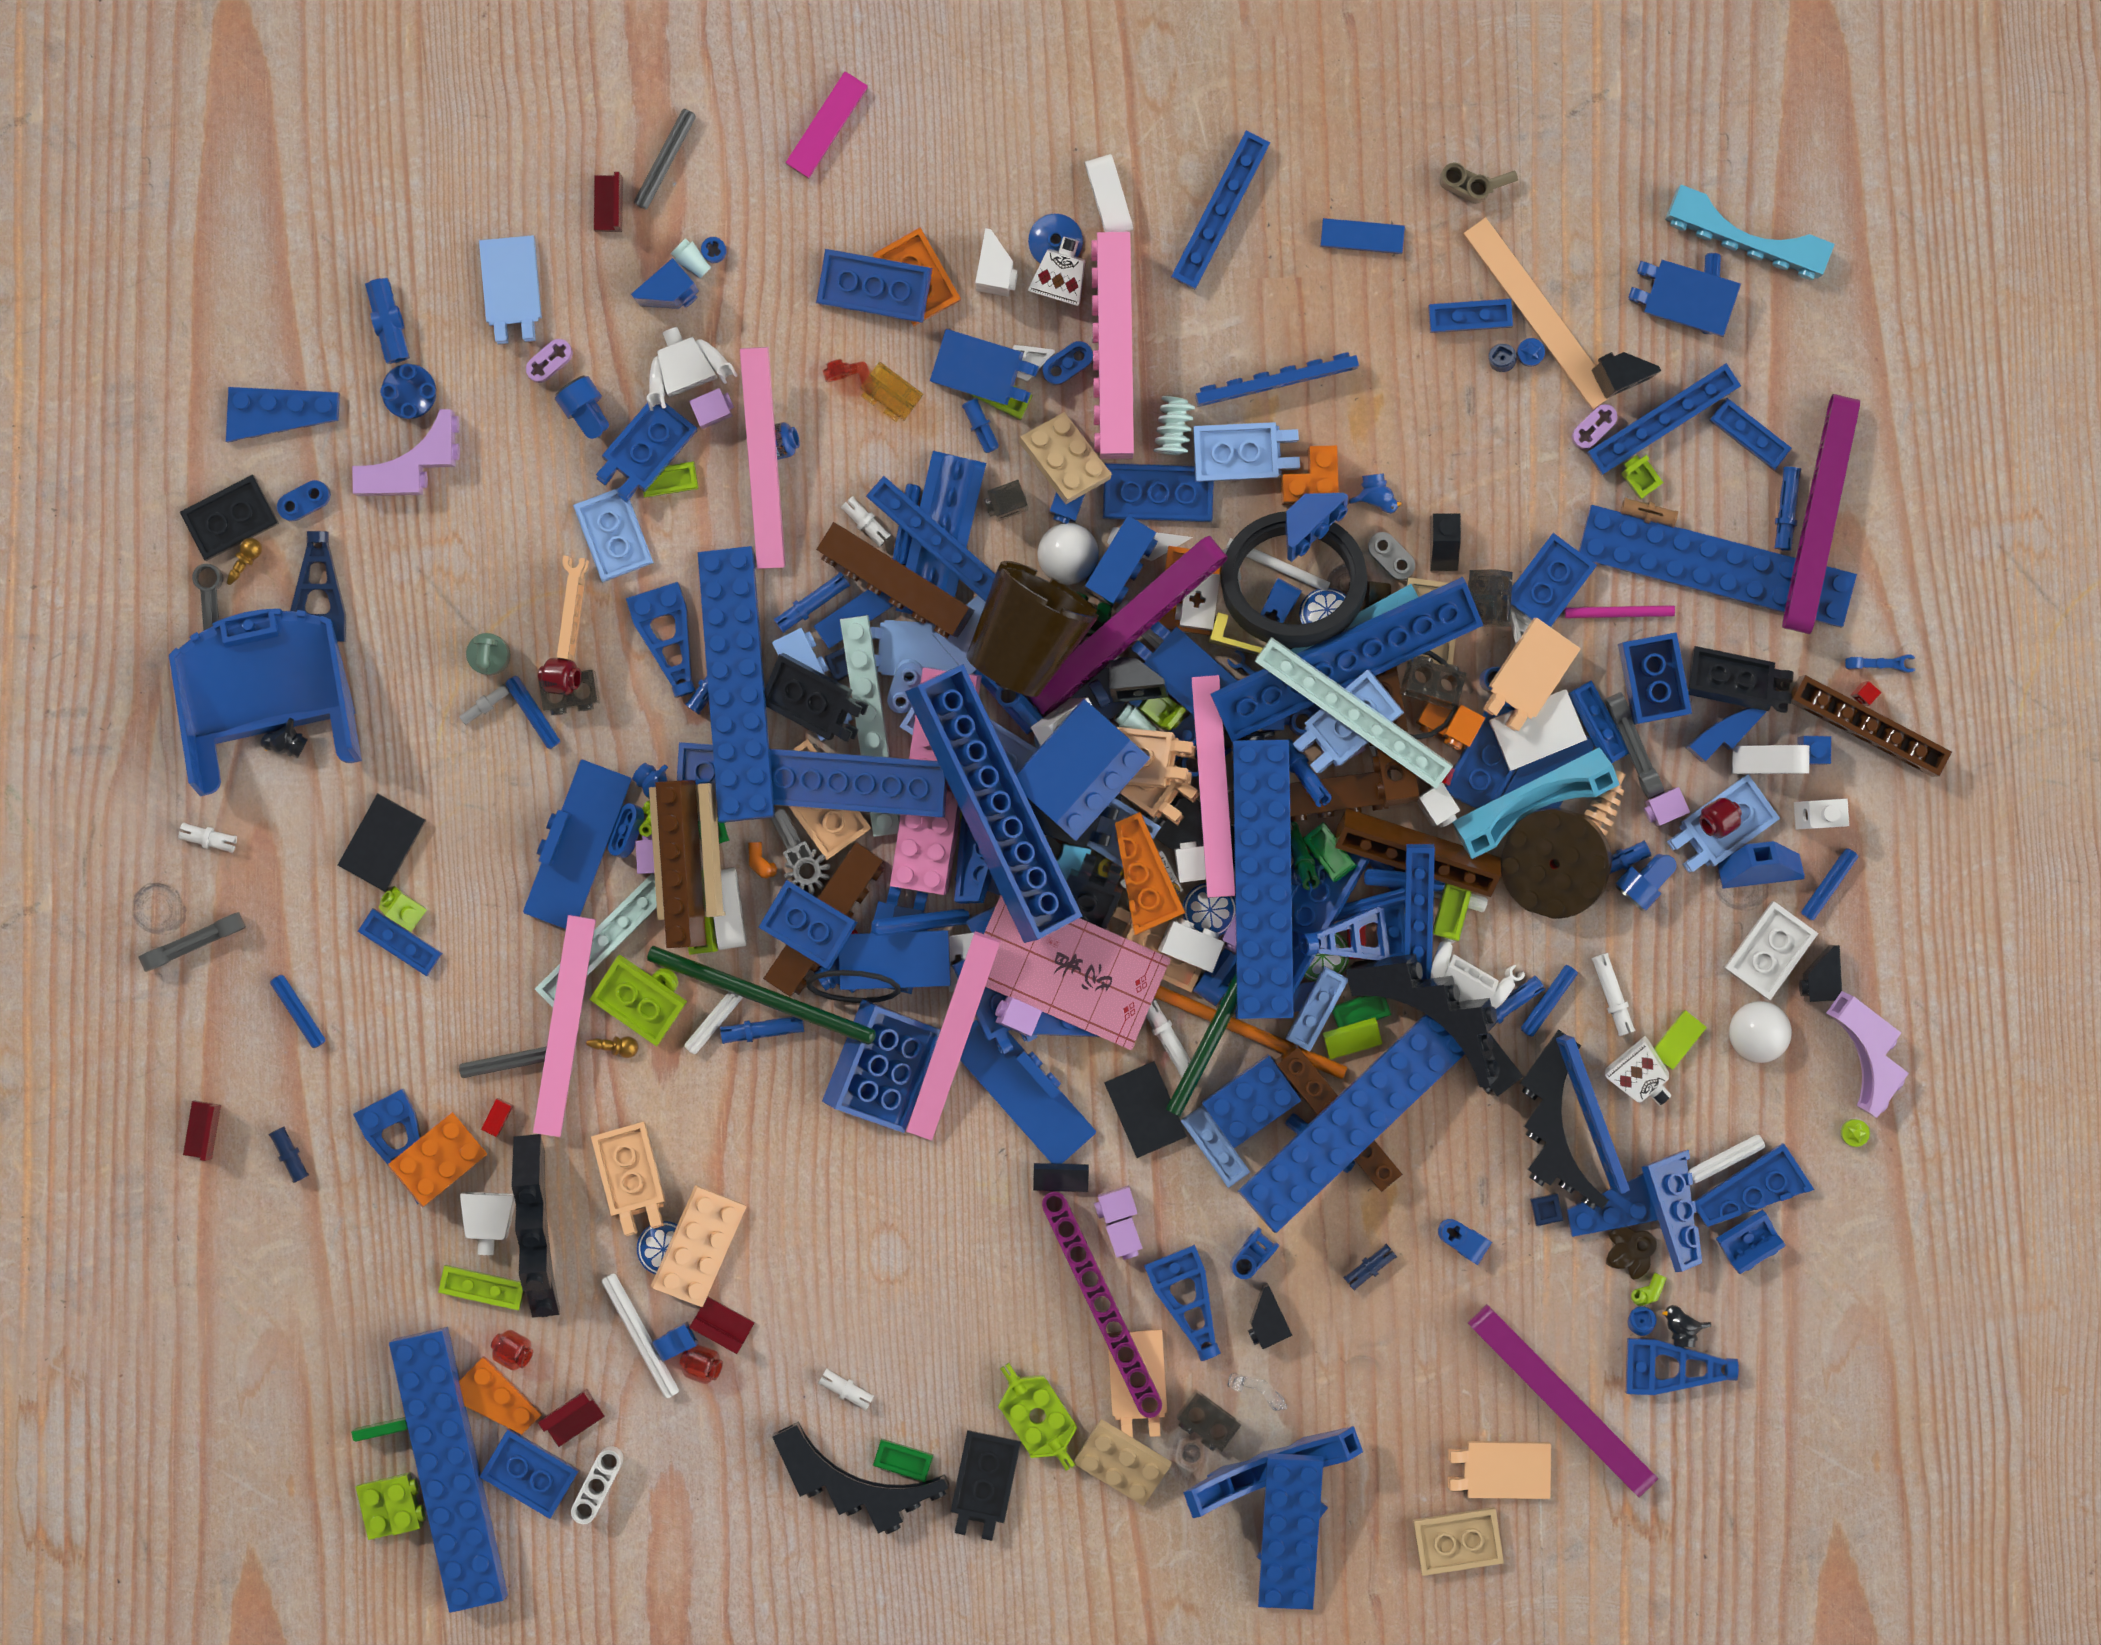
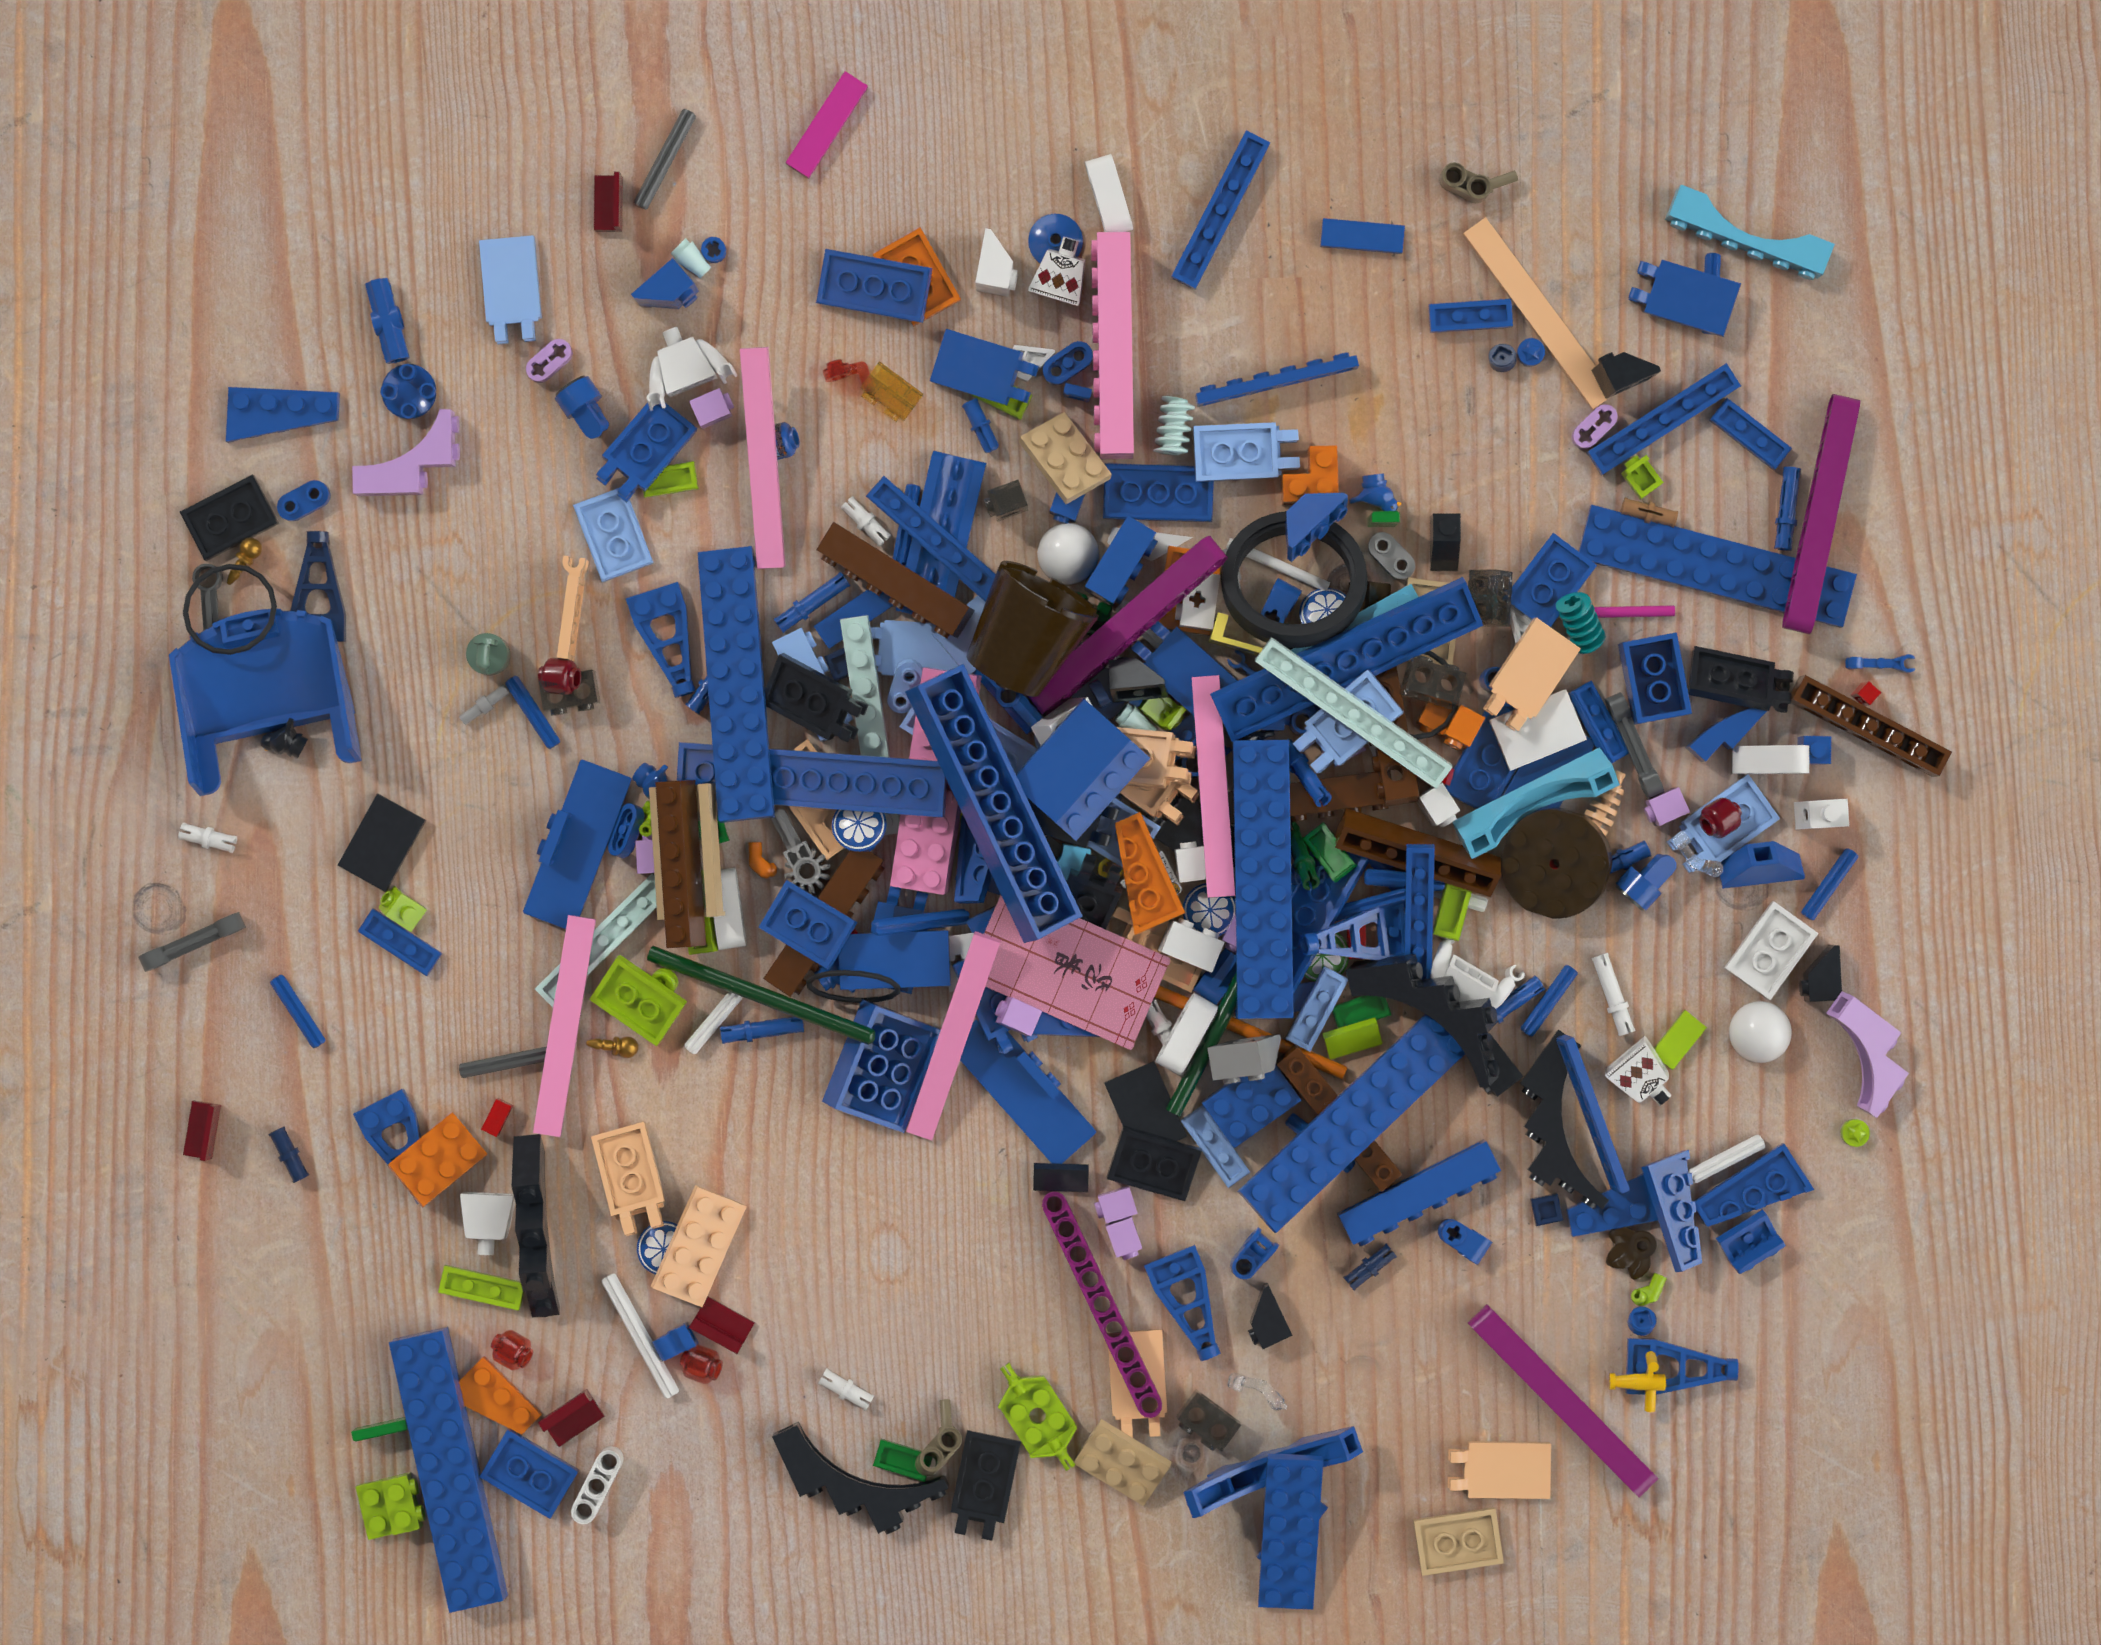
(239, 649): none -> black piece
(858, 829): none -> dish
(935, 1447): none -> dark tan beam
(1077, 392): none -> blue tile
(1154, 1163): none -> black tile
(1186, 1034): none -> white beam
(1244, 1058): none -> light grey slope
(1383, 519): none -> green tile
(1419, 1192): none -> blue brick
(1581, 621): none -> teal piece
(1649, 1382): none -> yellow piece
(1683, 1326): black animal -> none
(1709, 867): none -> clear piece

